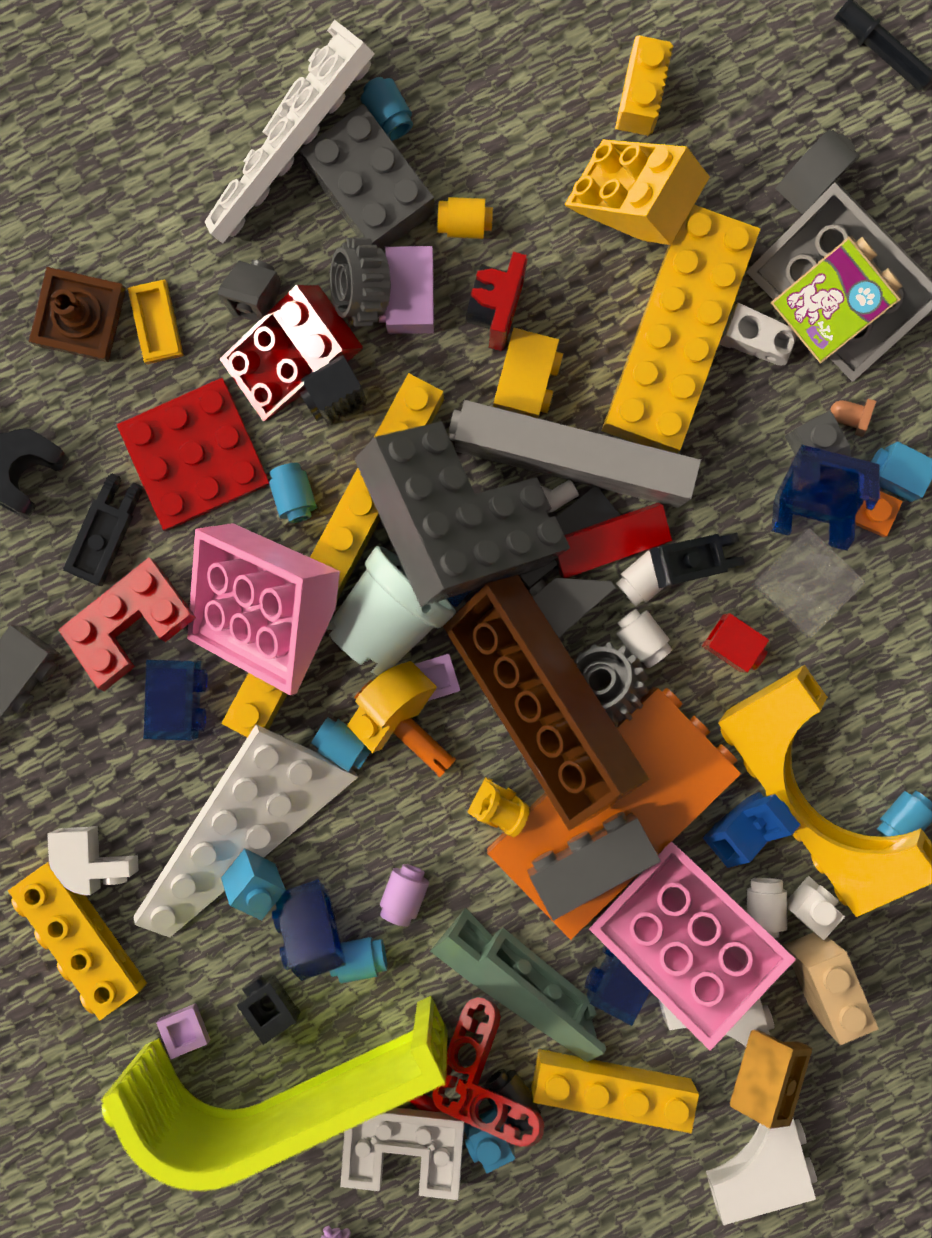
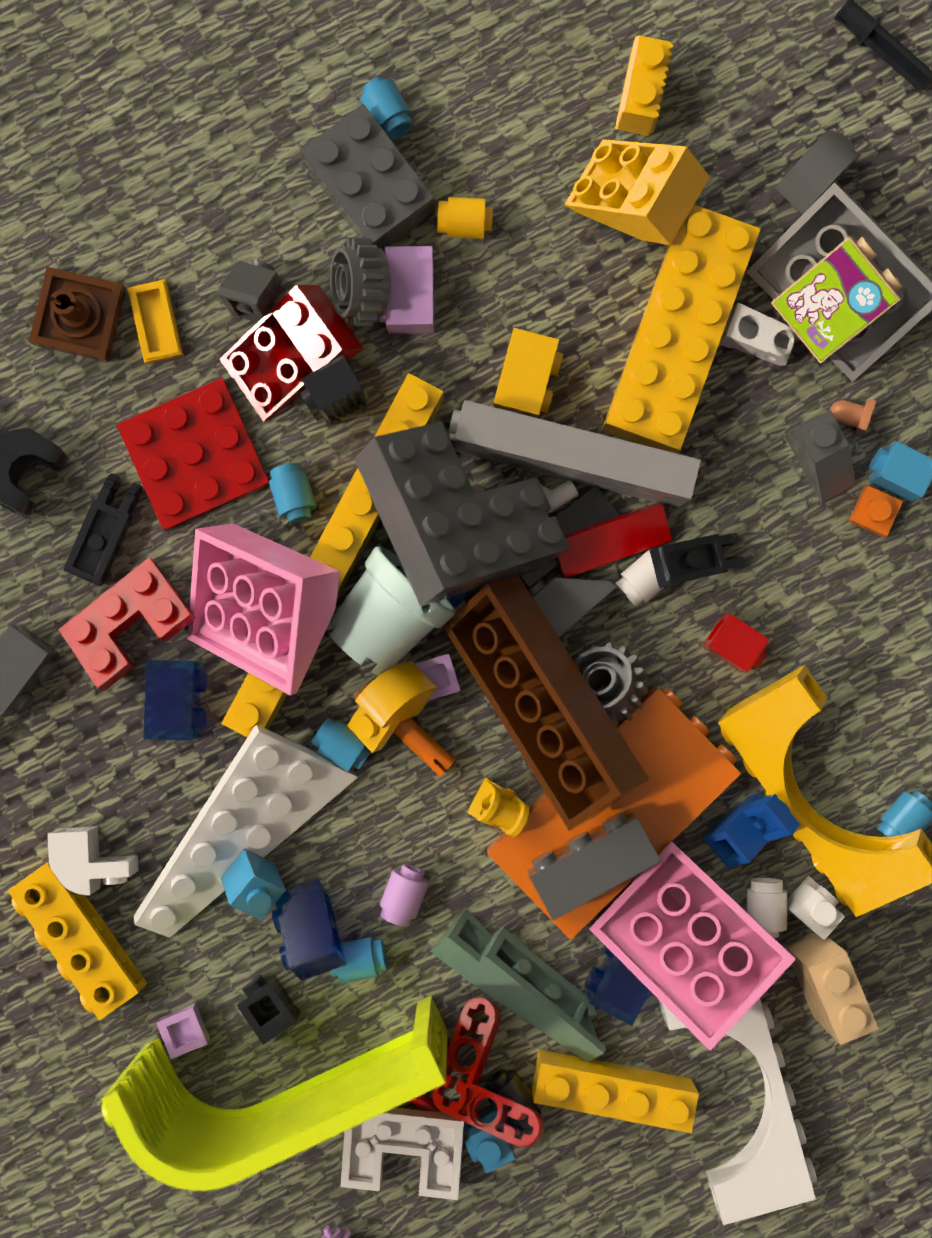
(292, 125): white wing -> none
(496, 299): red piece -> none
(644, 637): white brick -> none
(770, 1079): pearl gold panel -> none
(808, 583): clear plate -> none
(826, 490): clear blue panel -> none

